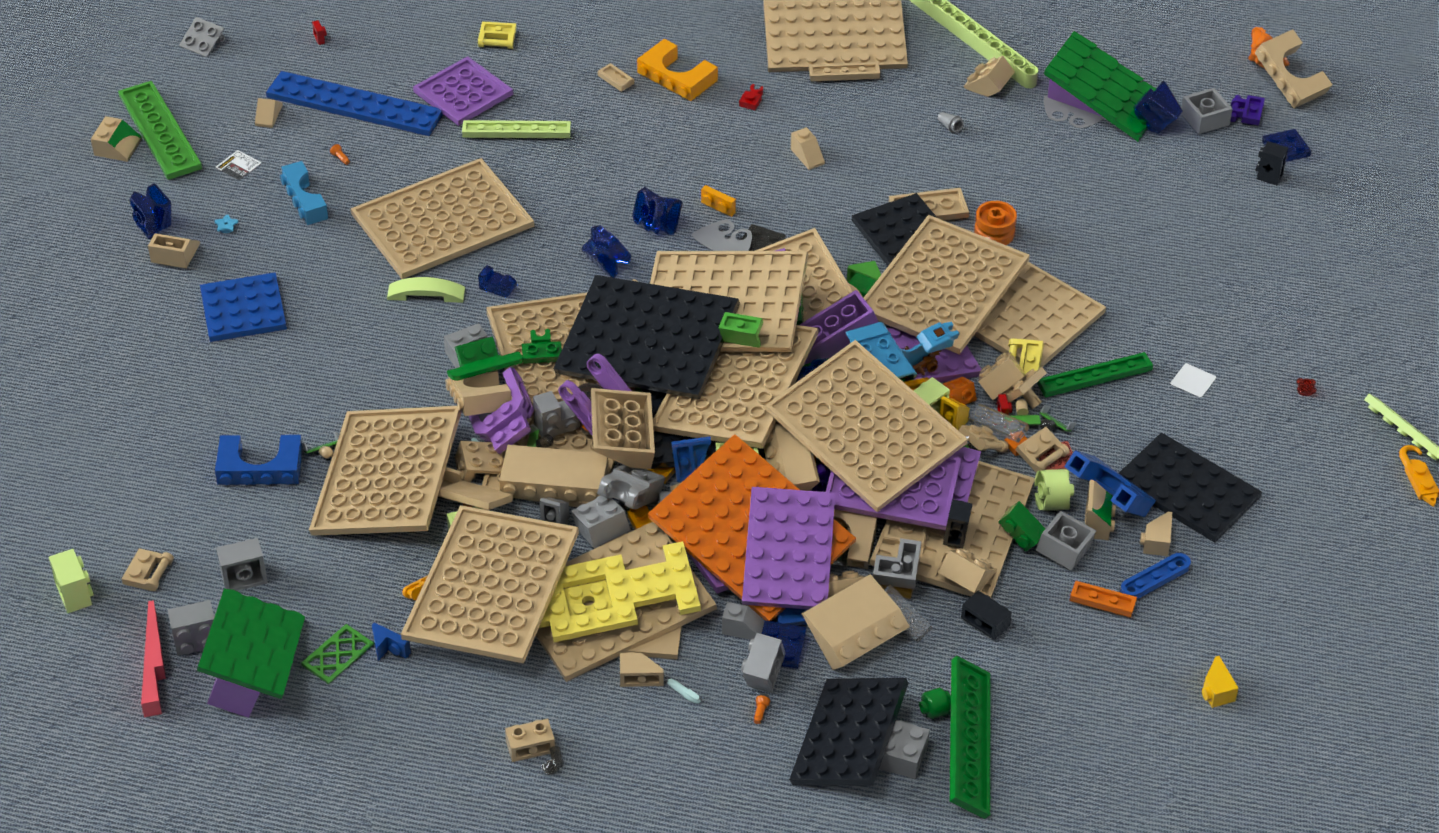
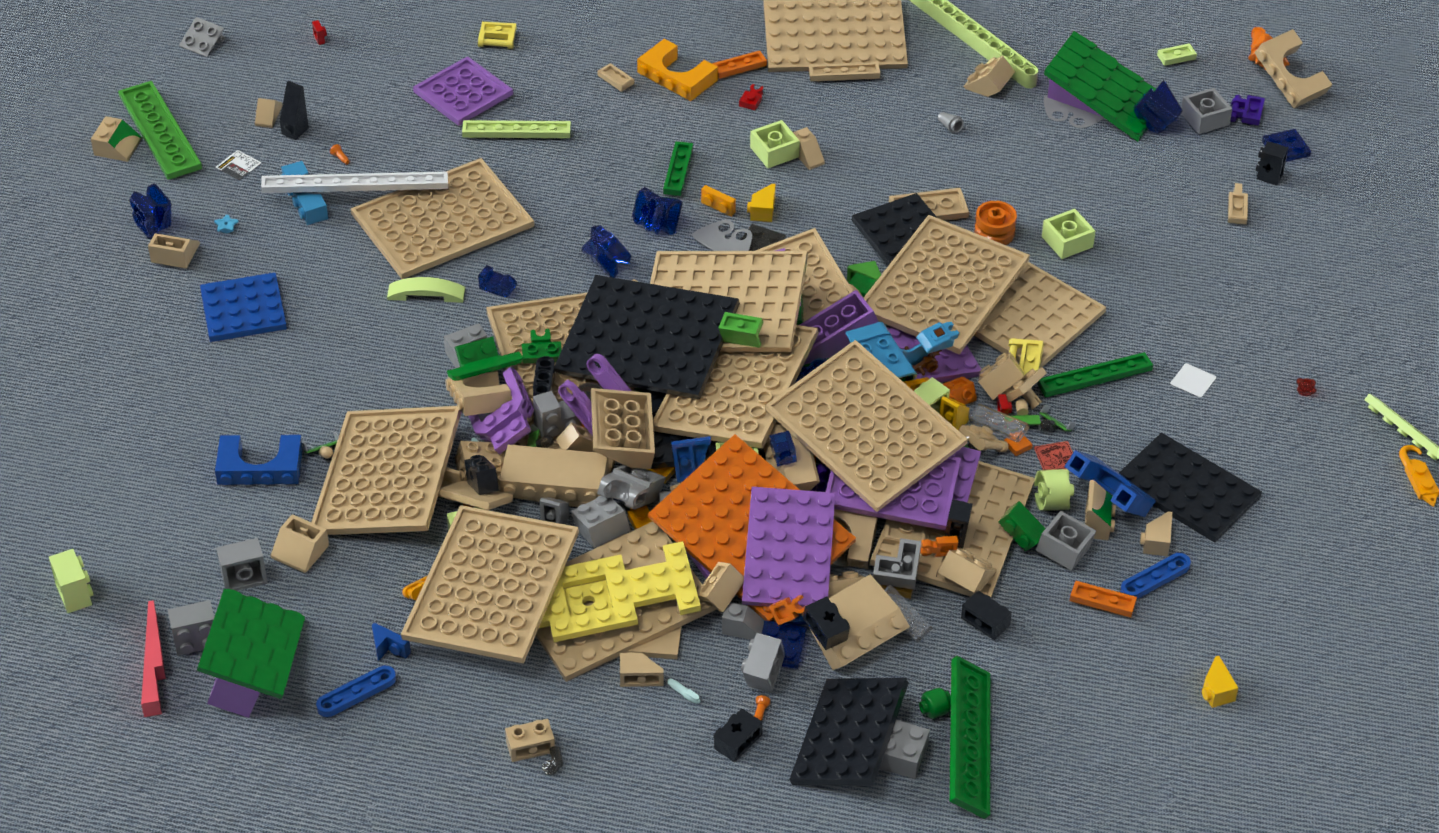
(142, 566): tan plate -> none
(293, 112): none -> black slope
(299, 543): none -> tan slope
(334, 639): bright green window -> none
(354, 103): blue plate -> none
(354, 182): none -> white plate
(356, 691): none -> blue plate
(481, 474): none -> black brick
(544, 375): none -> black beam
(576, 439): none -> tan slope
(678, 168): none -> green plate
(721, 586): none -> tan panel
(737, 735): none -> black brick
(740, 64): none -> orange plate
(762, 204): none -> yellow slope
(774, 144): none -> yellowish green brick
(783, 448): none -> clear blue brick
(786, 610): none -> orange plate
(826, 623): none -> black brick
(940, 546): none -> orange plate
(1040, 444): tan plate -> none
(1068, 233): none -> yellowish green brick
(1177, 54): none -> yellowish green plate
(1237, 206): none -> tan hinge

